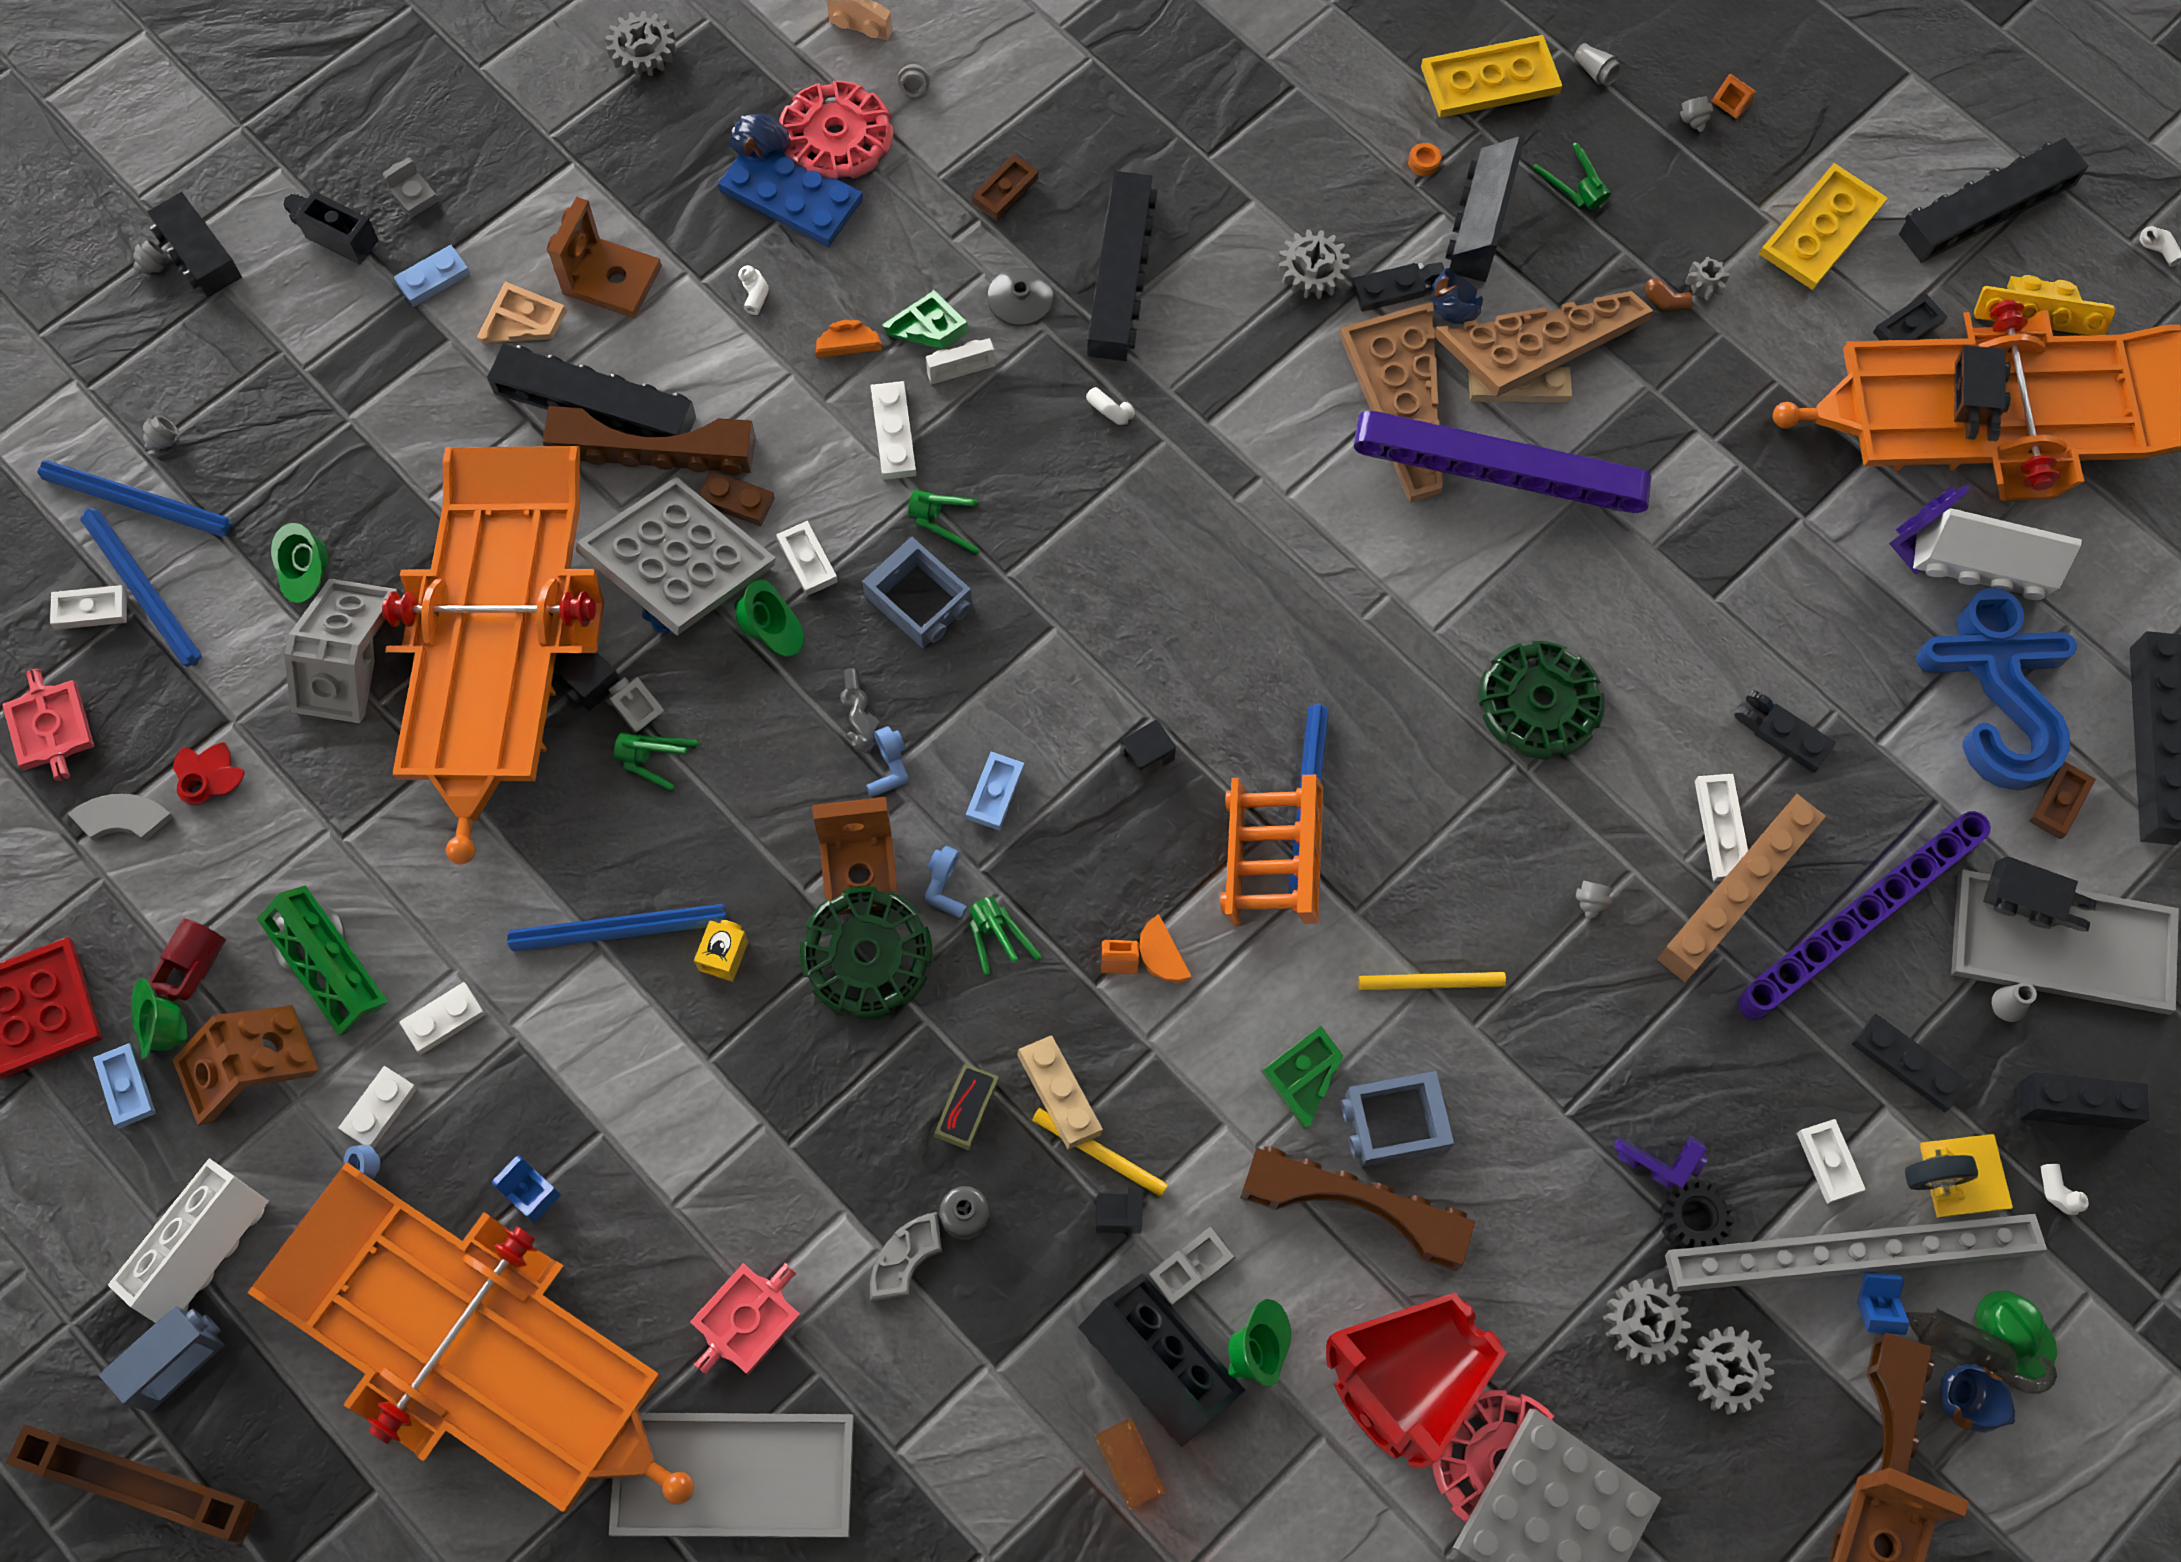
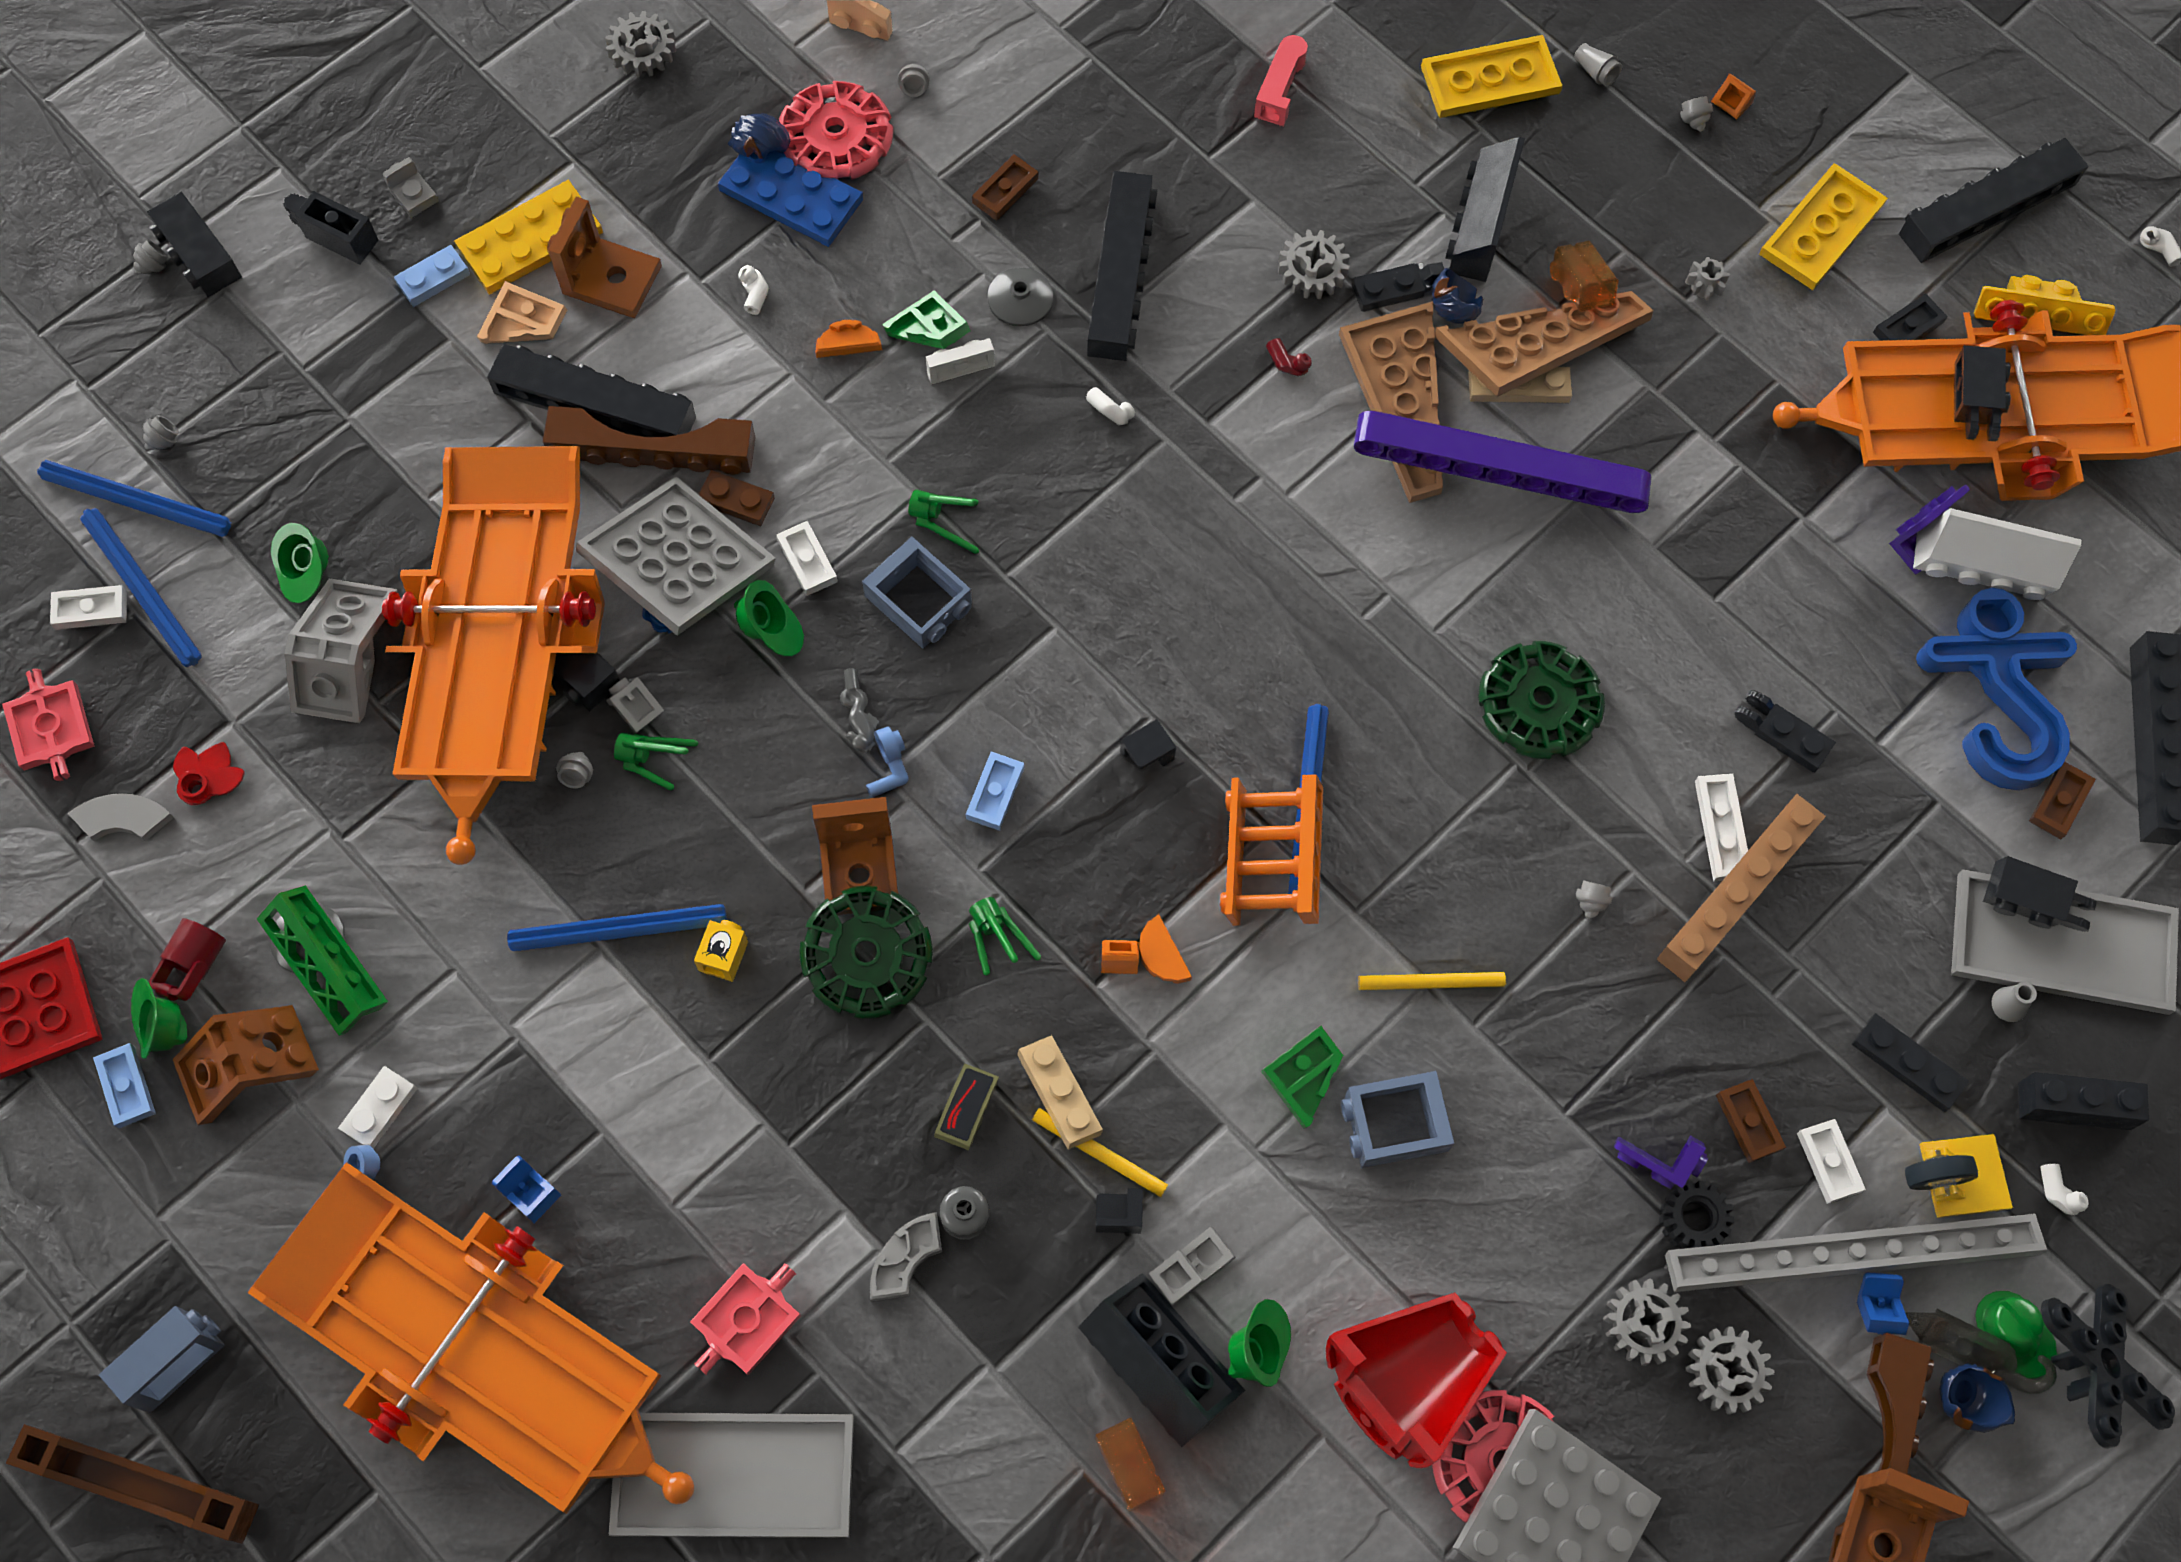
(188, 1242): white slope -> none
(442, 1018): white plate -> none
(517, 239): none -> yellow plate
(574, 770): none -> light grey plate
(893, 430): white plate -> none
(942, 867): medium blue plate -> none
(1272, 101): none -> coral leg
(1293, 365): none -> dark red arm
(1424, 159): orange tile -> none
(1433, 1233): reddish brown arch -> none
(1584, 276): none -> clear orange brick
(1592, 189): green plant -> none
(1664, 298): dark orange arm -> none
(1750, 1121): none -> reddish brown plate
(1853, 925): dark purple beam -> none
(2110, 1374): none -> black piece

